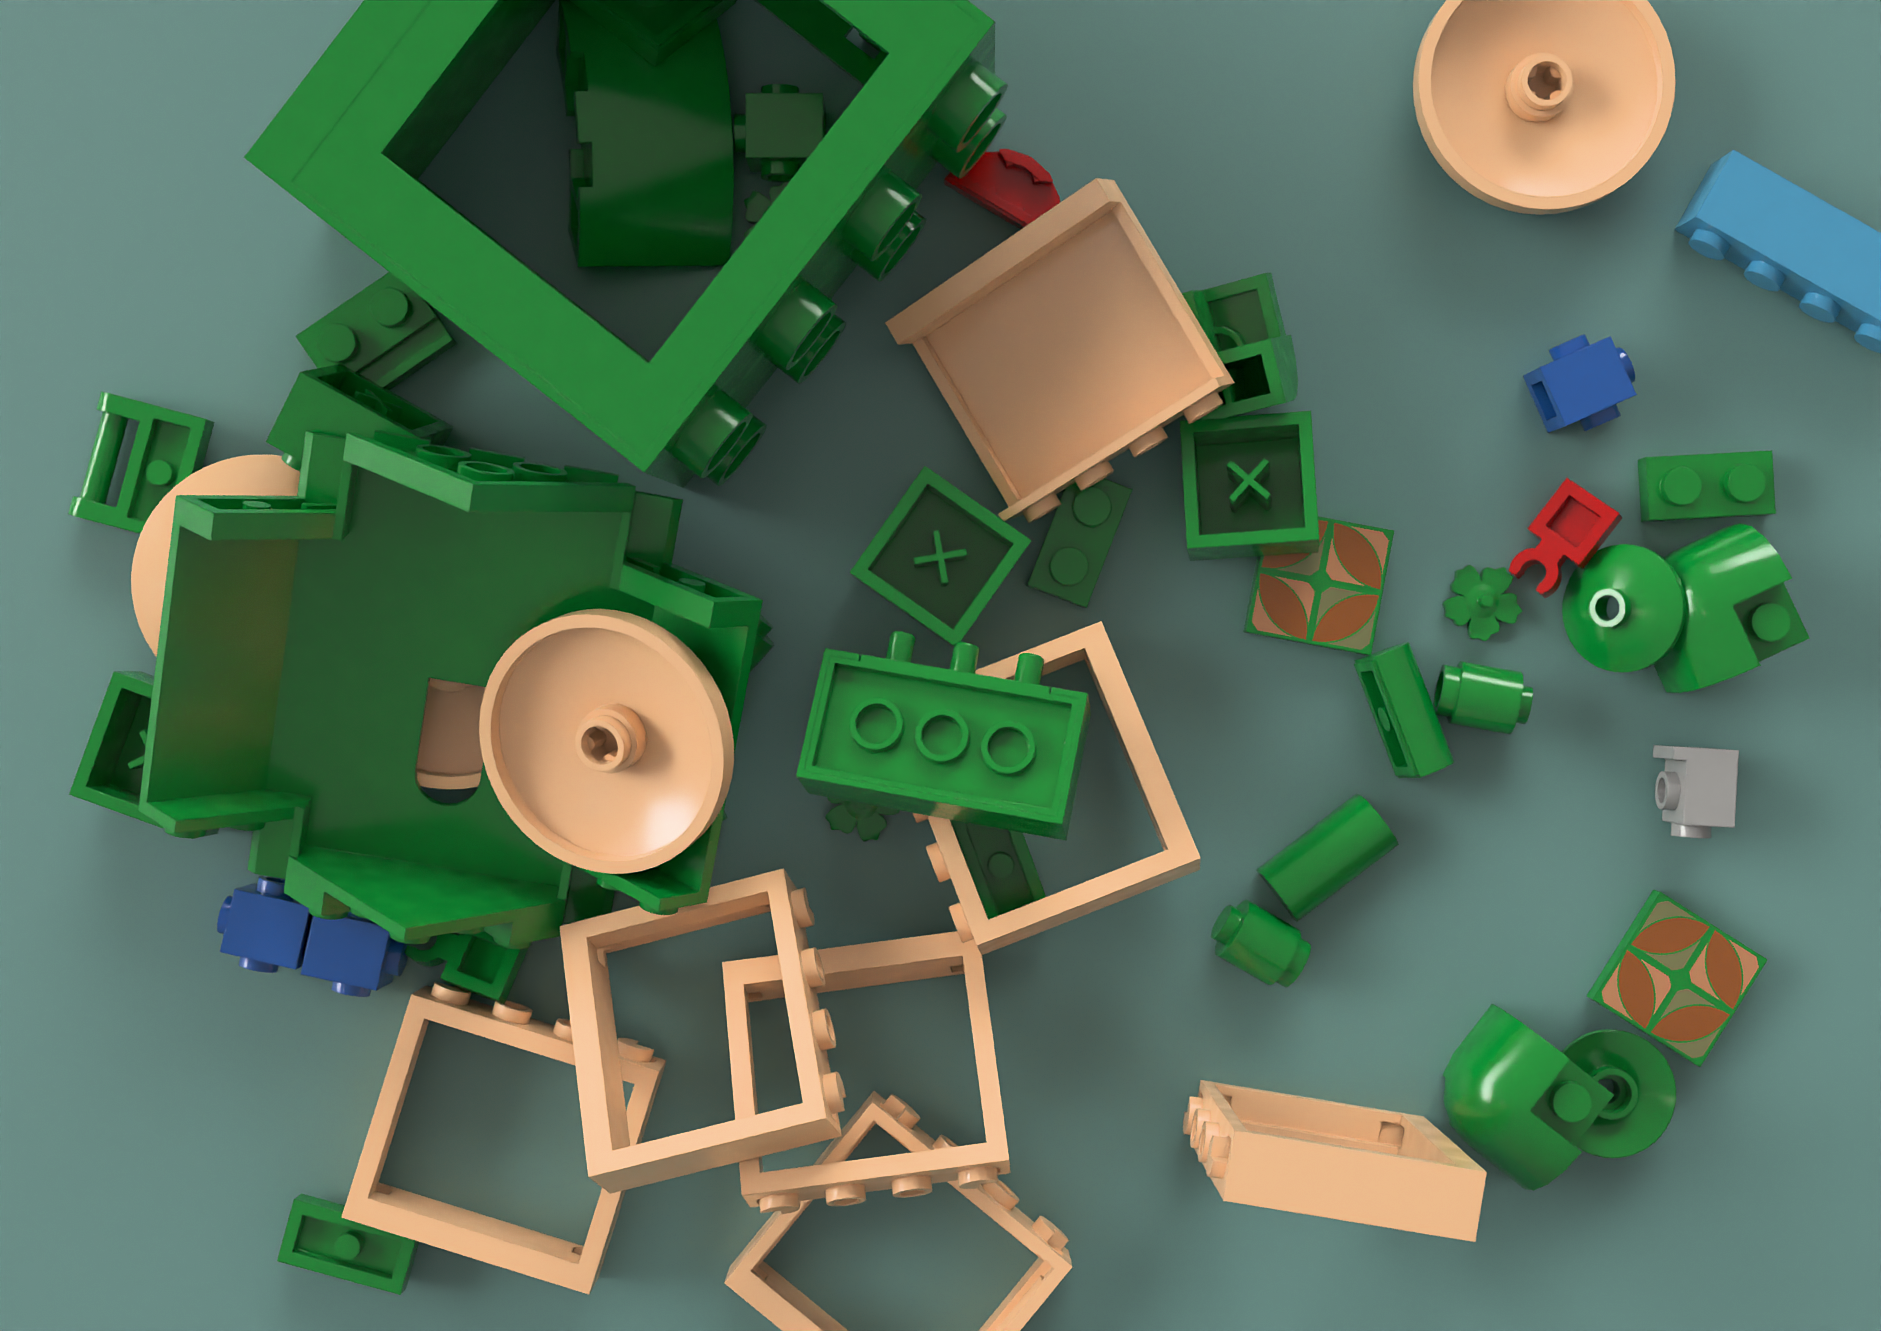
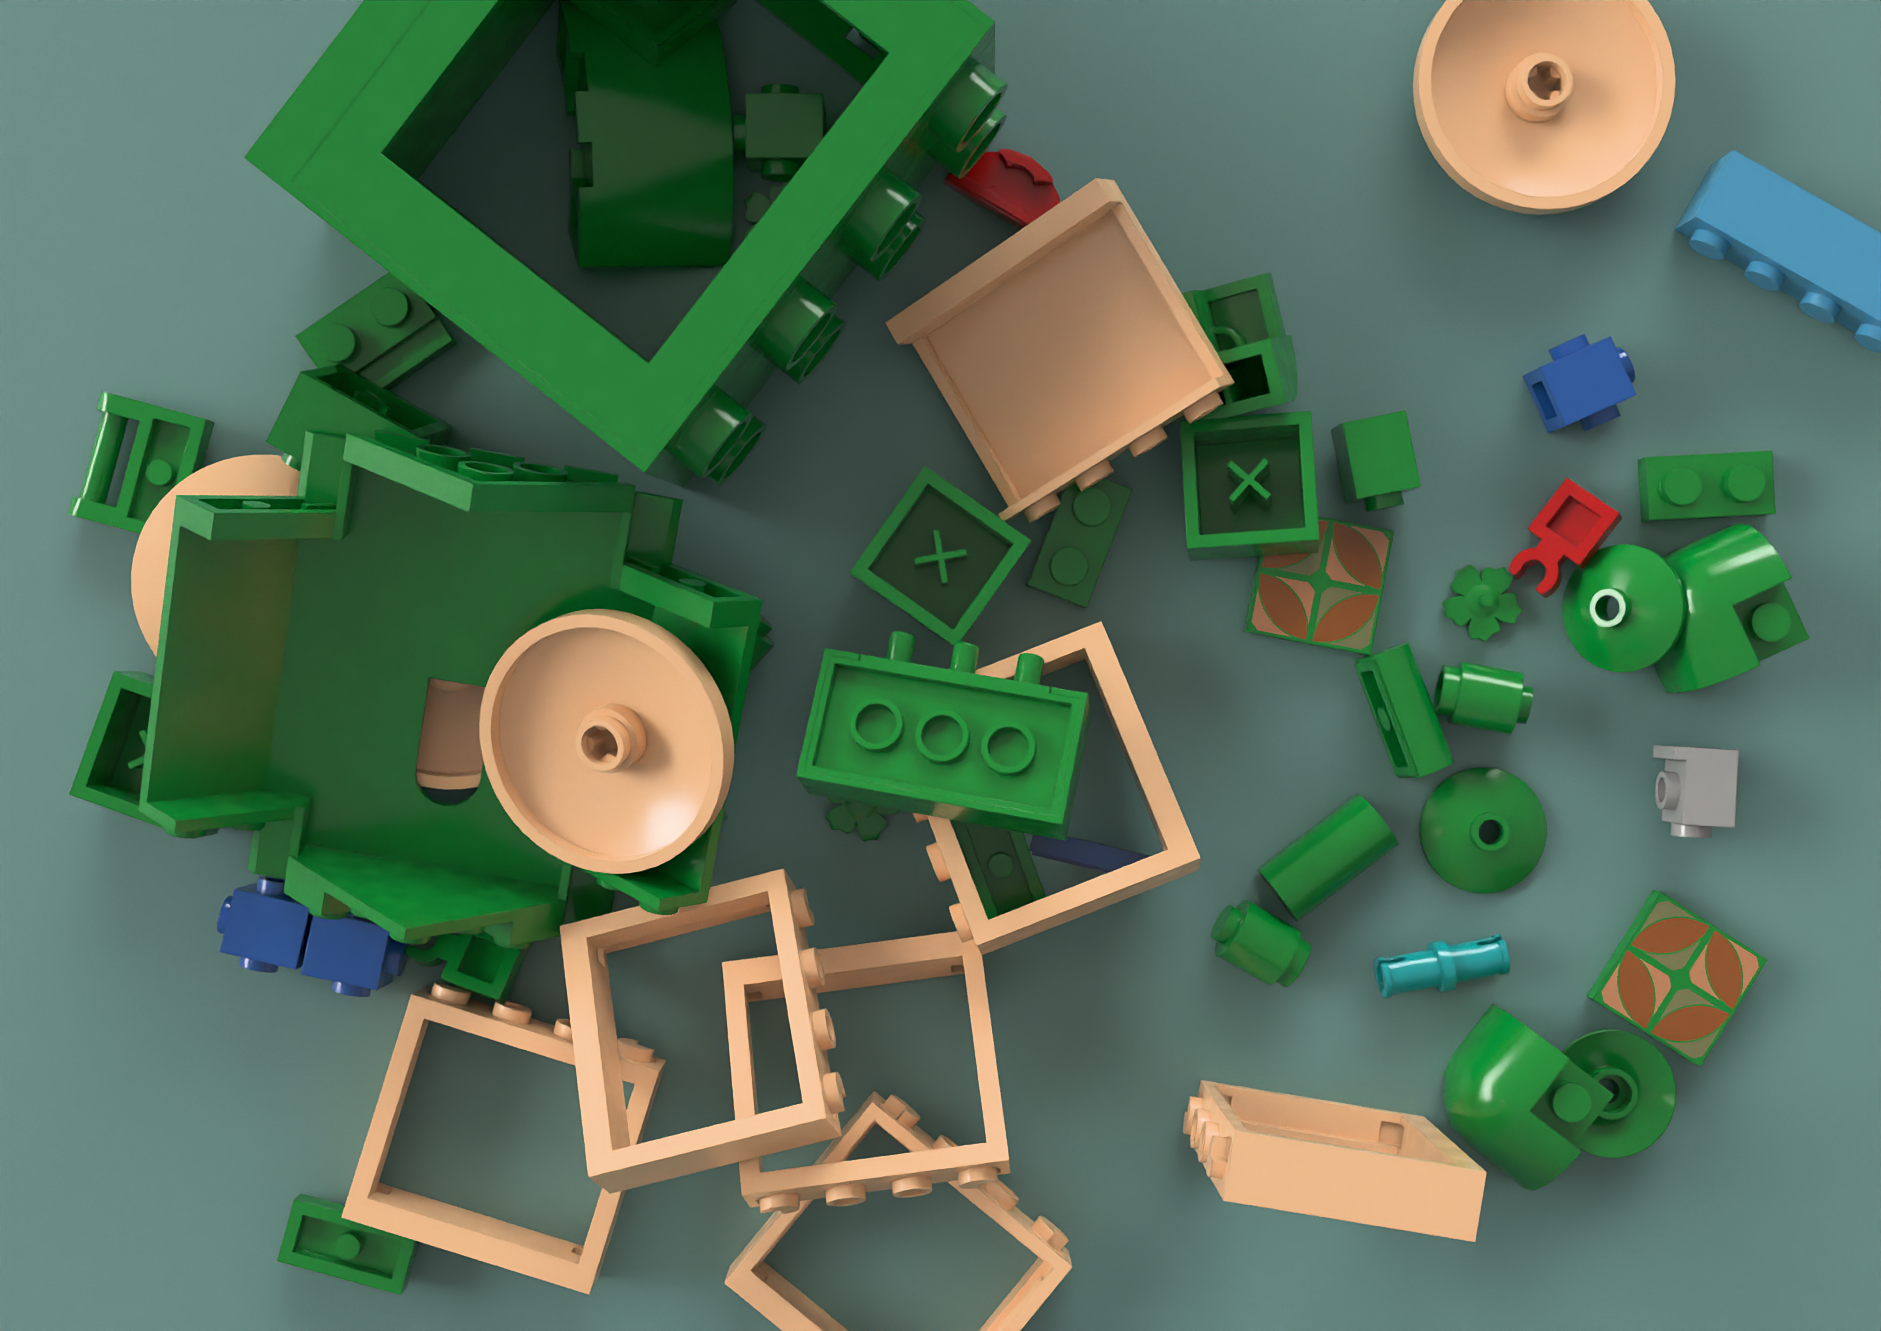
(1084, 853): none -> dark blue tile
(1376, 460): none -> green brick
(1441, 966): none -> teal pin
(1452, 826): none -> green dish

